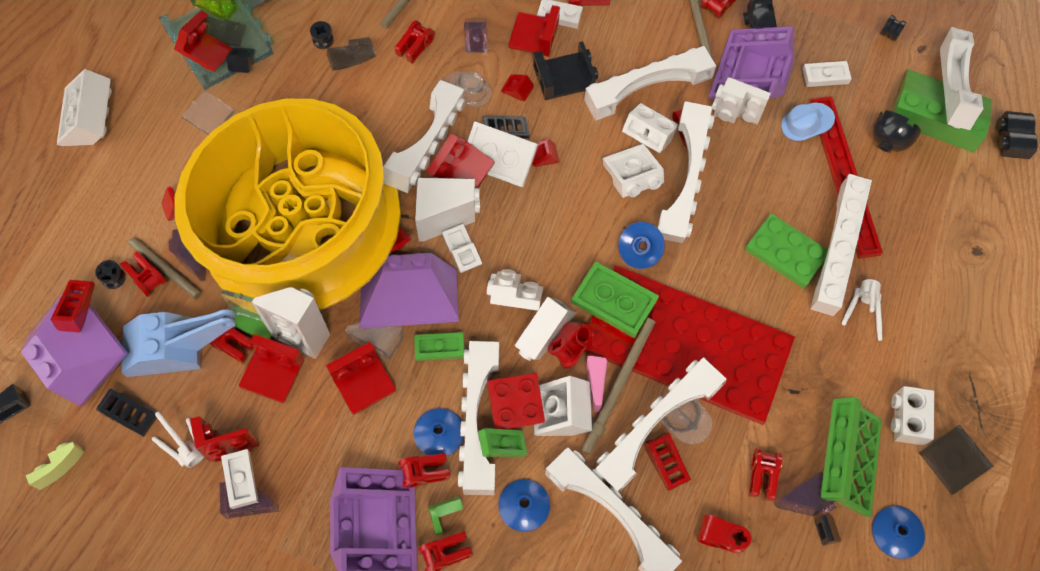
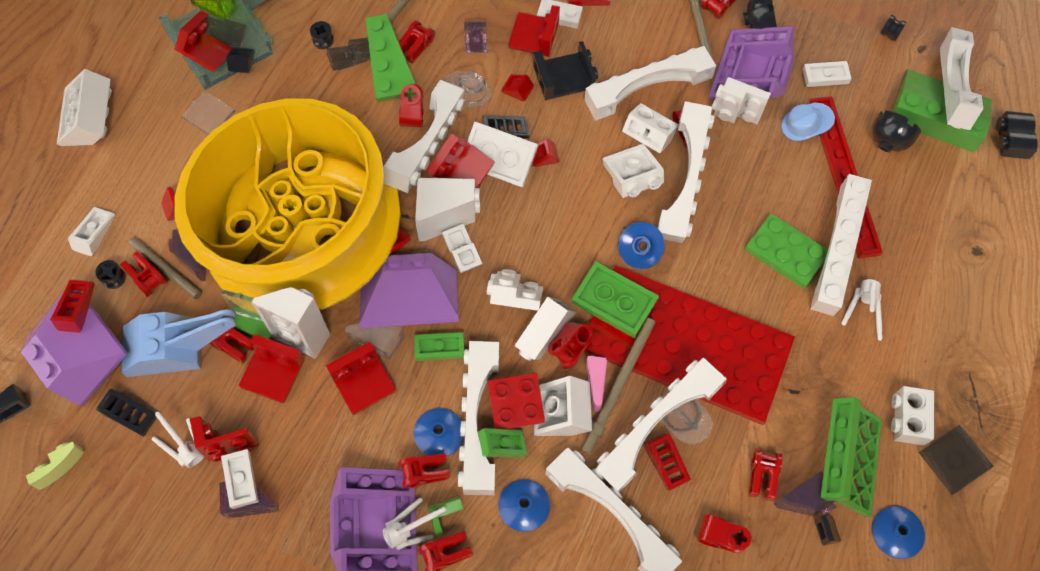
(91, 231): none -> white slope
(387, 60): none -> bright green wing
(397, 533): none -> white plant
(411, 111): none -> red piece

